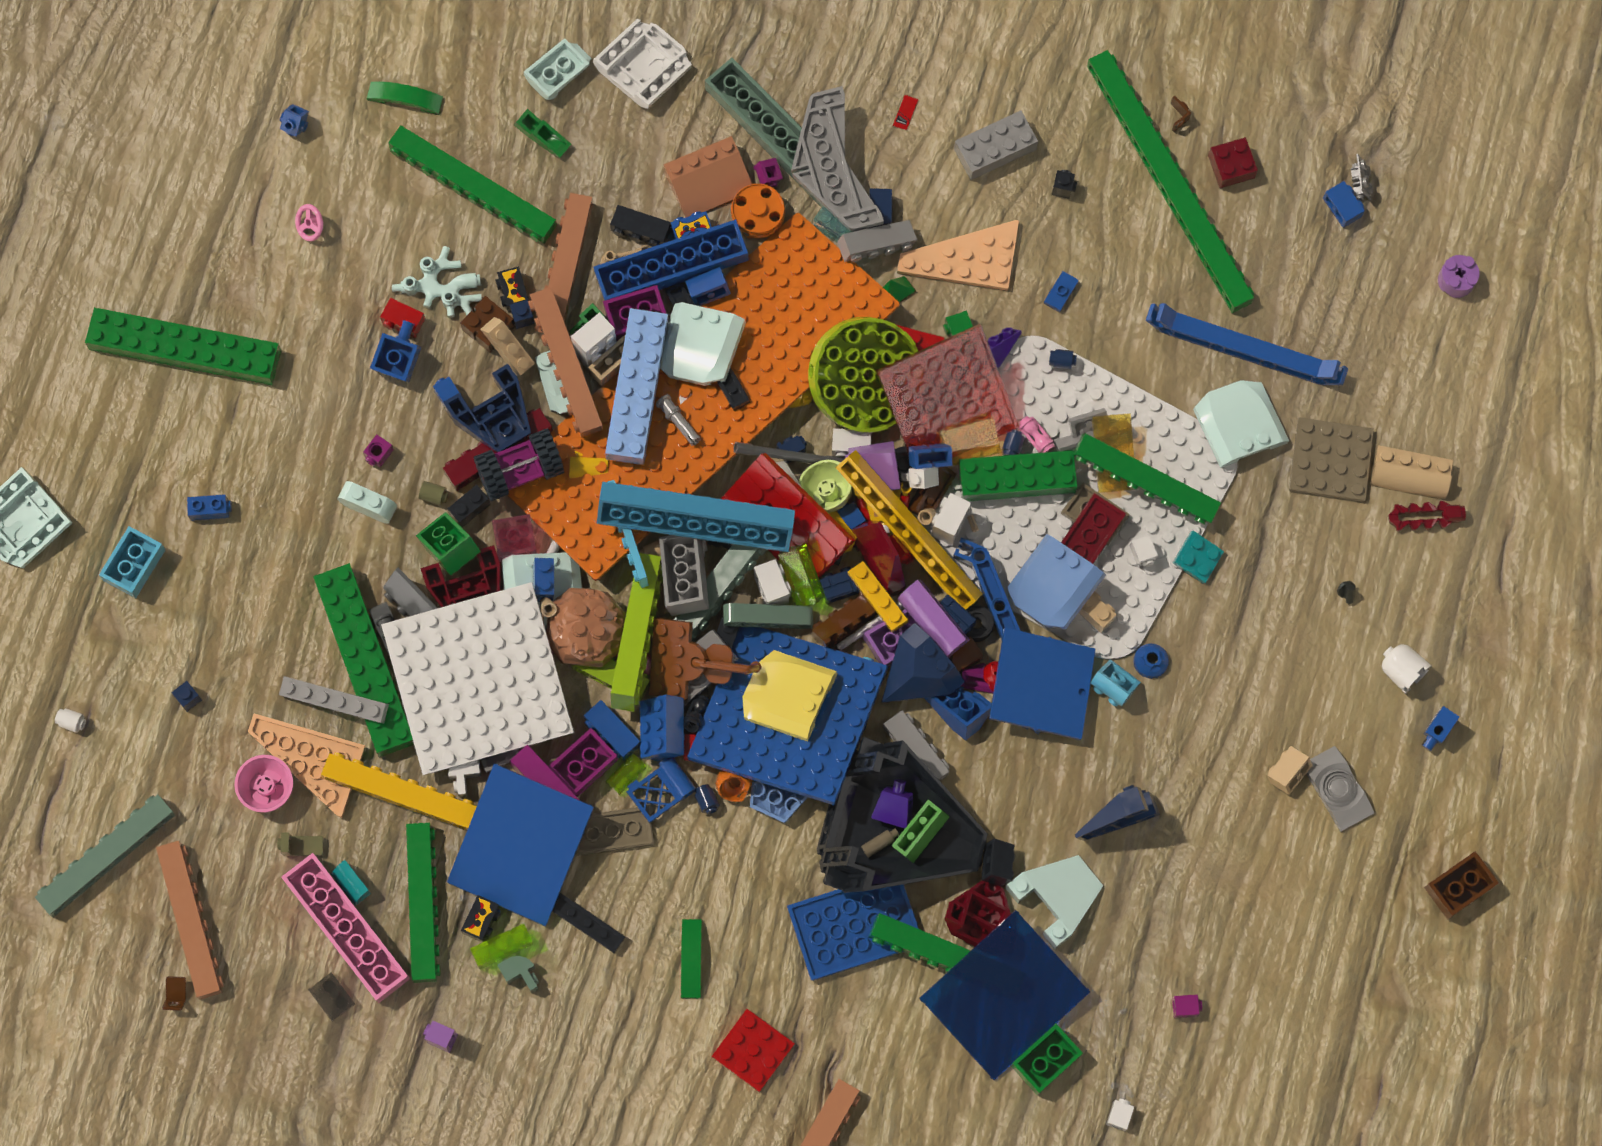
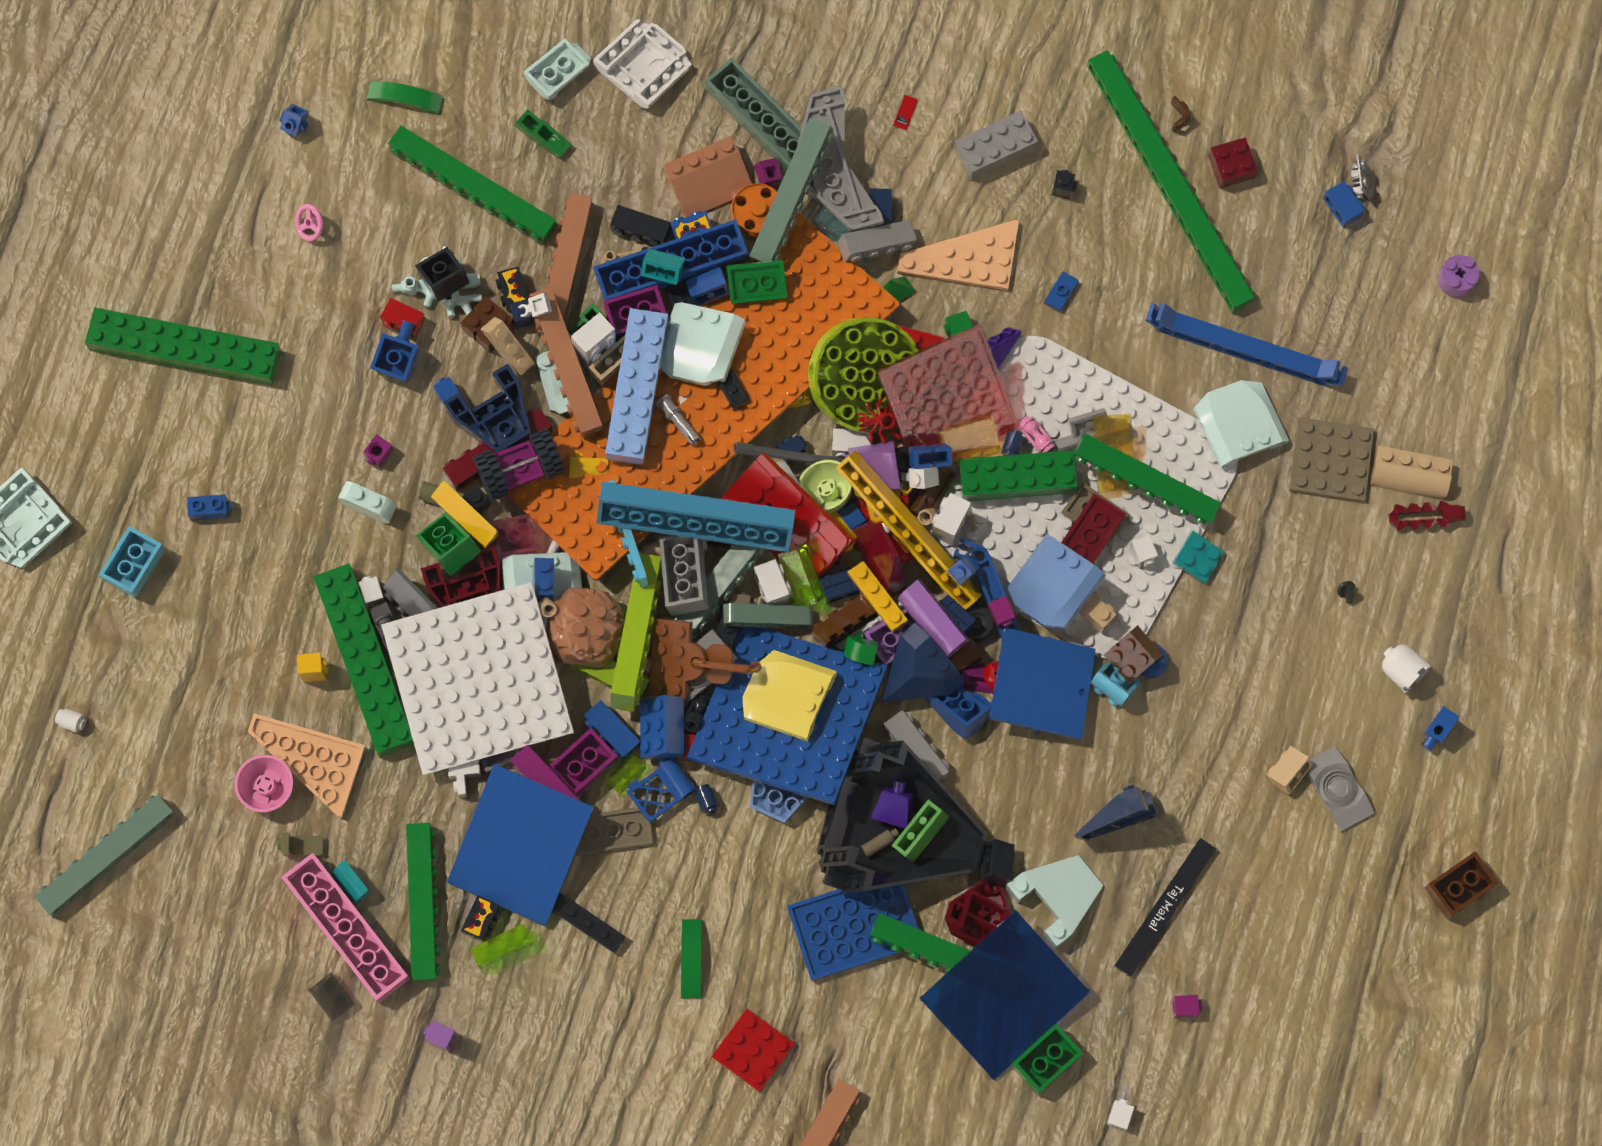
(175, 993): reddish brown bracket -> none
(186, 696): dark blue brick -> none
(189, 920): nougat brick -> none
(312, 667): none -> yellow piece
(333, 699): light grey plate -> none
(371, 591): none -> white brick
(398, 791): yellow brick -> none
(442, 274): none -> black brick
(465, 514): none -> yellow slope
(519, 967): sand green brick -> none
(537, 306): none -> white plate
(662, 266): none -> teal brick
(732, 785): orange hair -> none
(757, 281): none -> green plate
(792, 191): none -> sand green brick
(860, 649): none -> green brick
(883, 419): none -> red animal
(963, 568): none -> blue brick
(1001, 612): none -> magenta brick
(1062, 359): dark blue brick -> none
(1133, 654): none -> reddish brown piece
(1165, 907): none -> black tile

